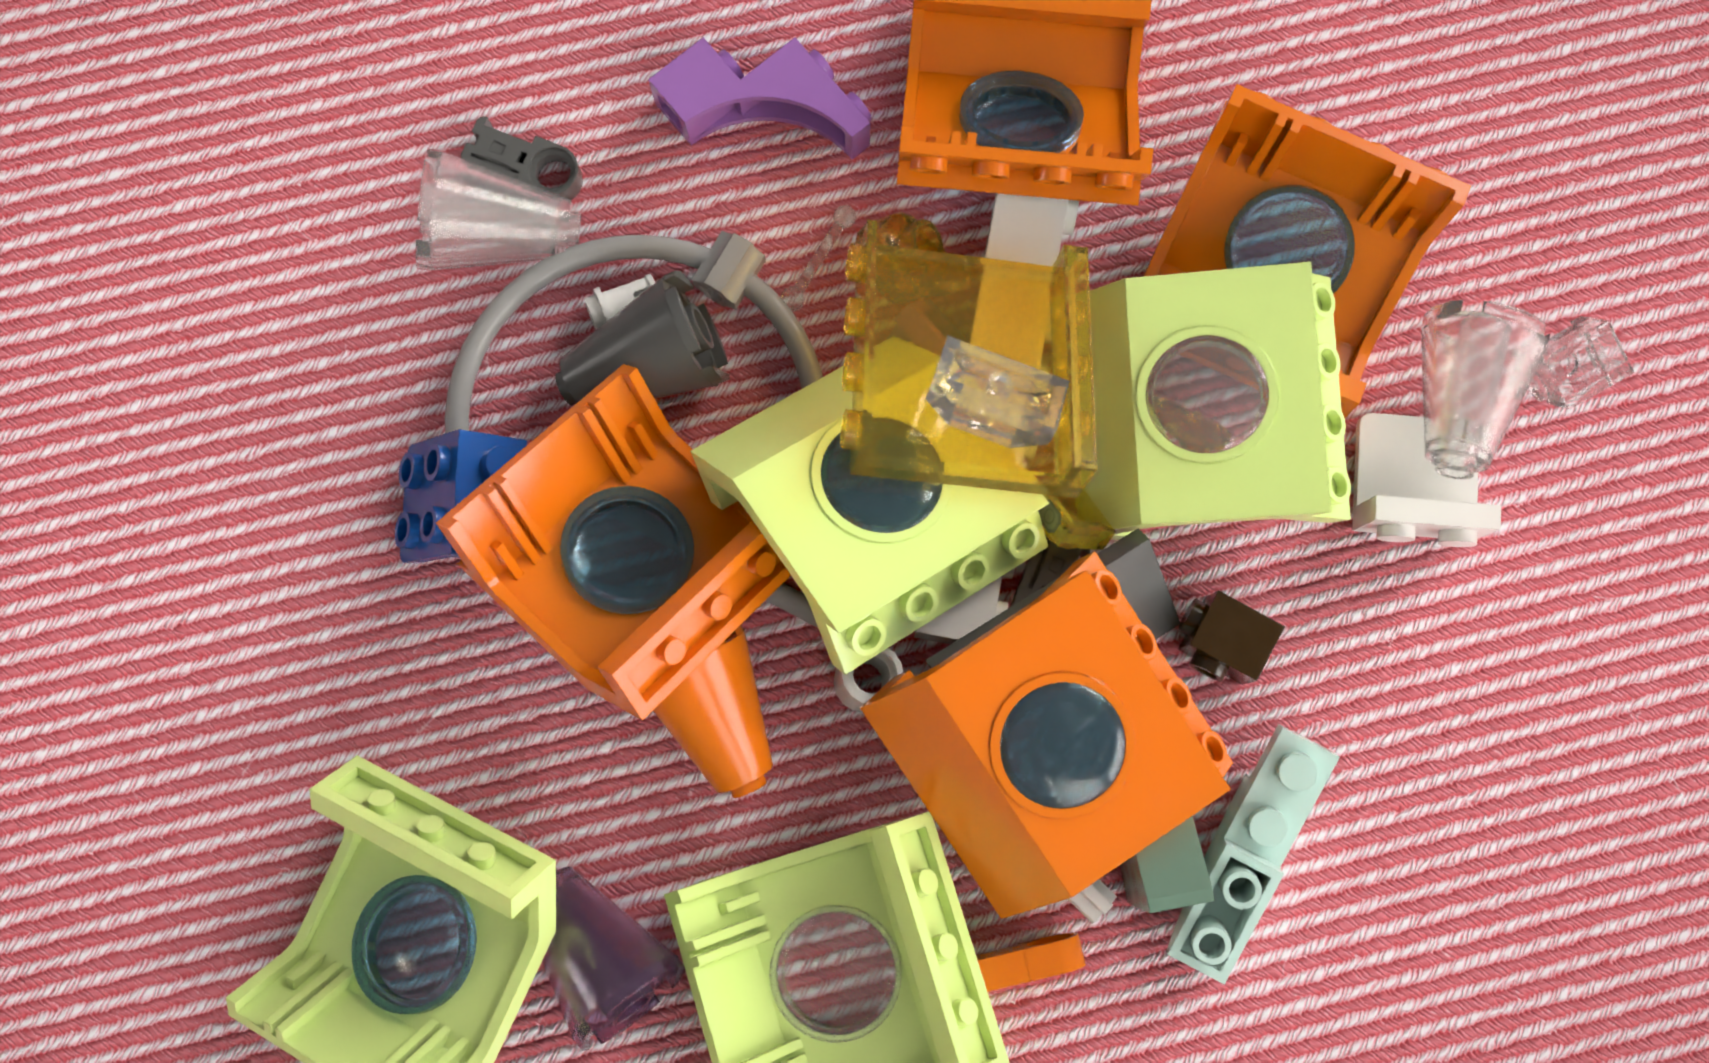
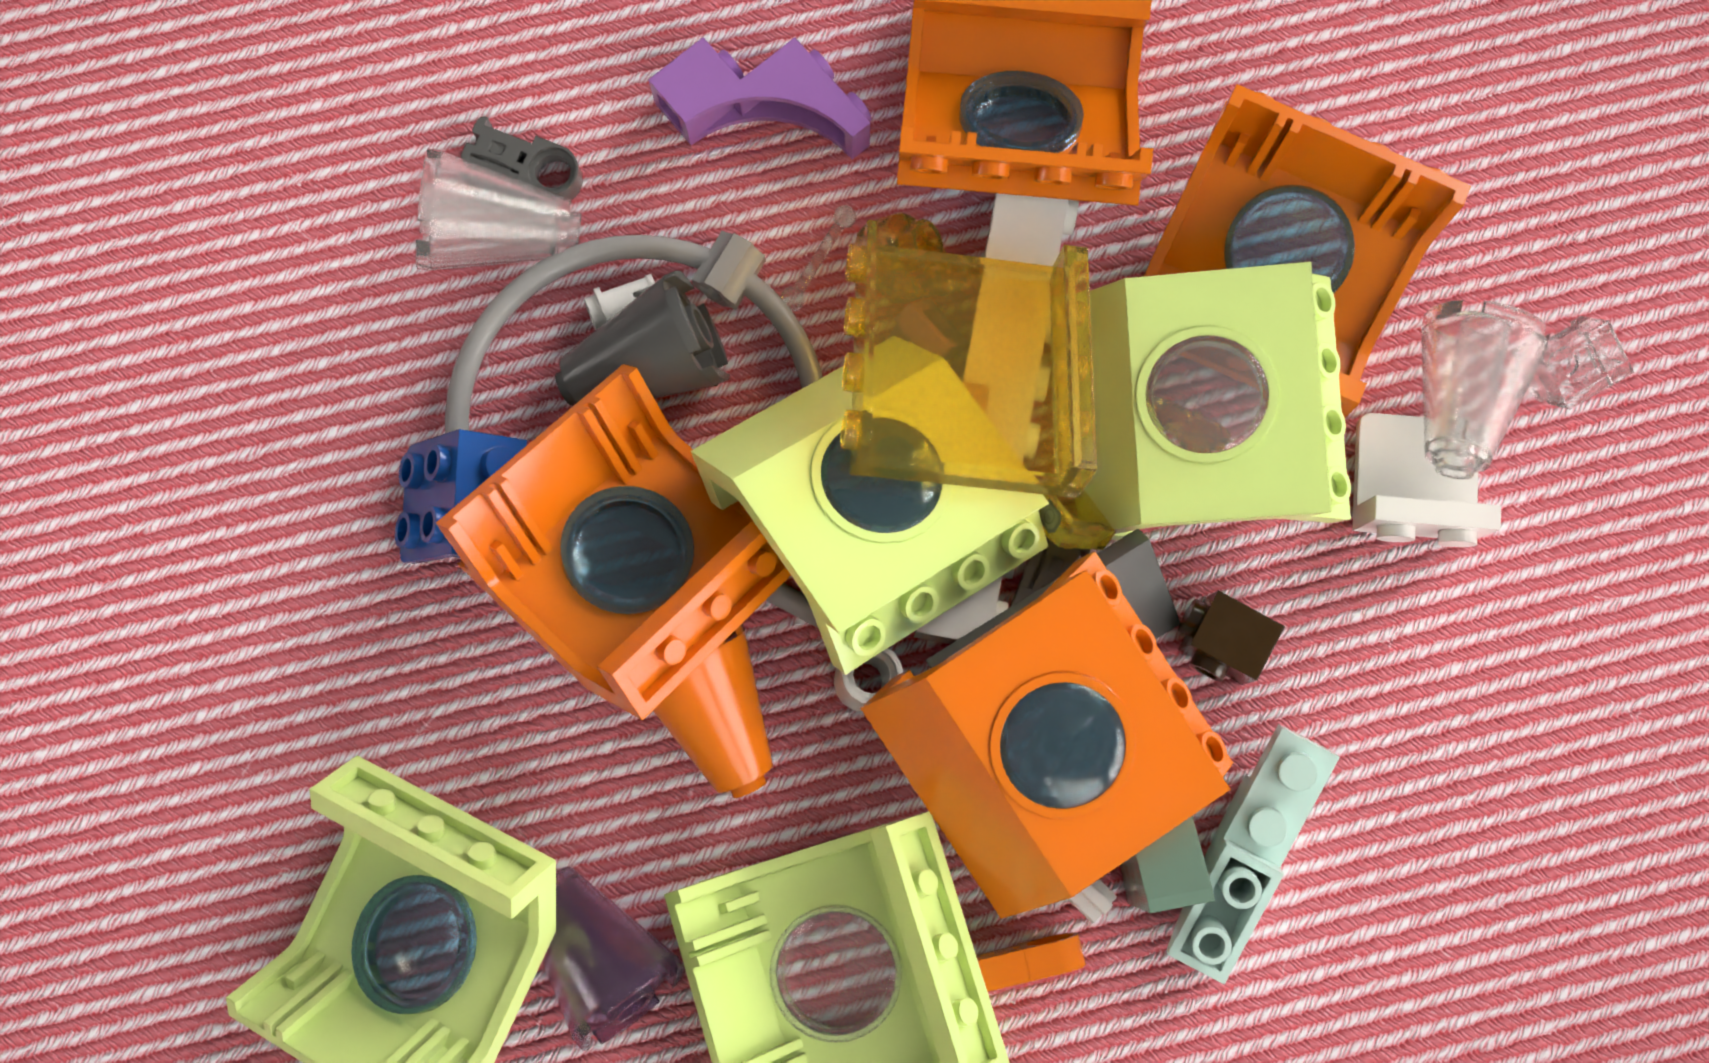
(995, 396): clear slope -> none

